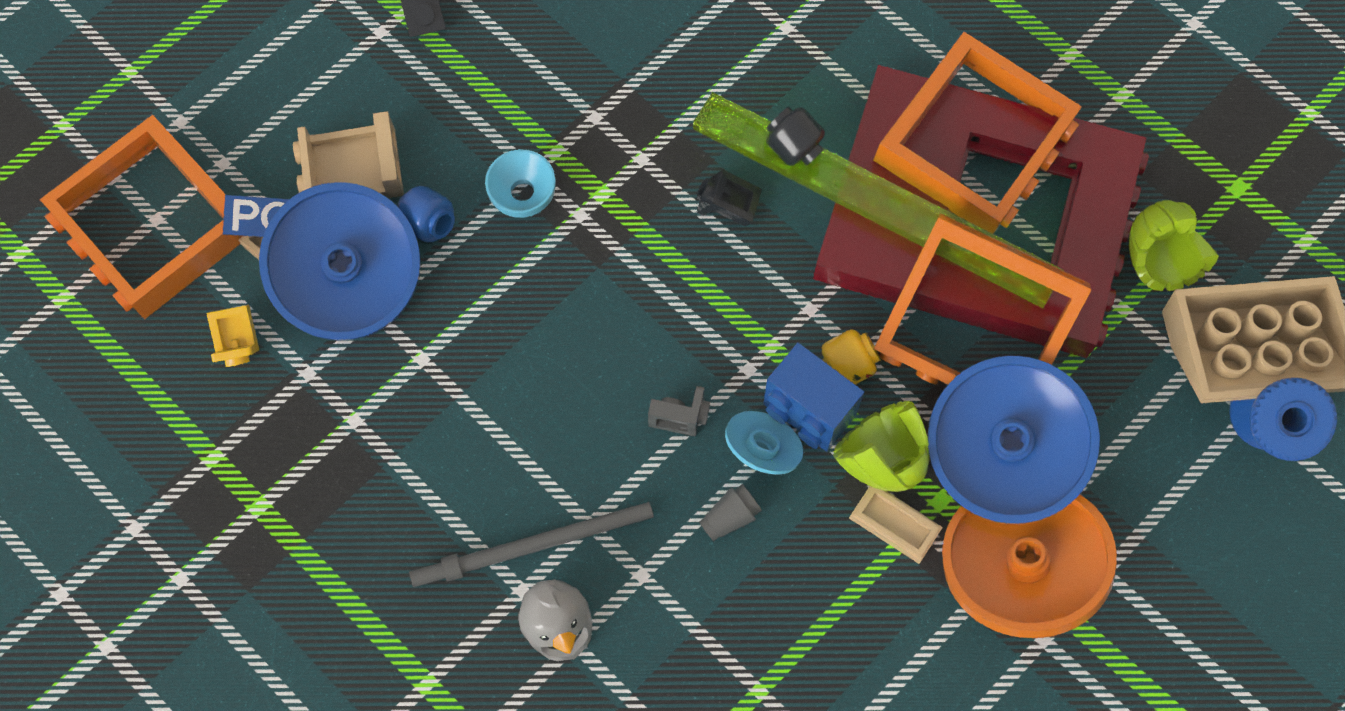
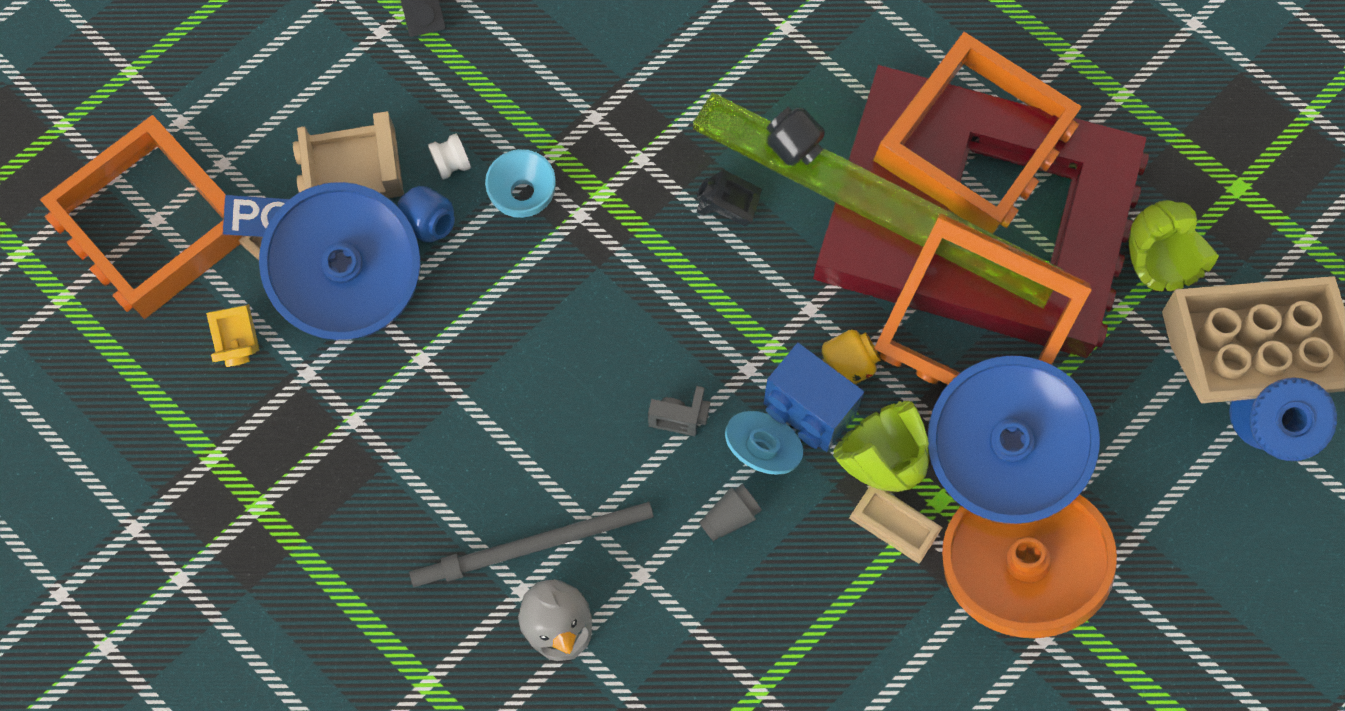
(449, 156): none -> white wheel

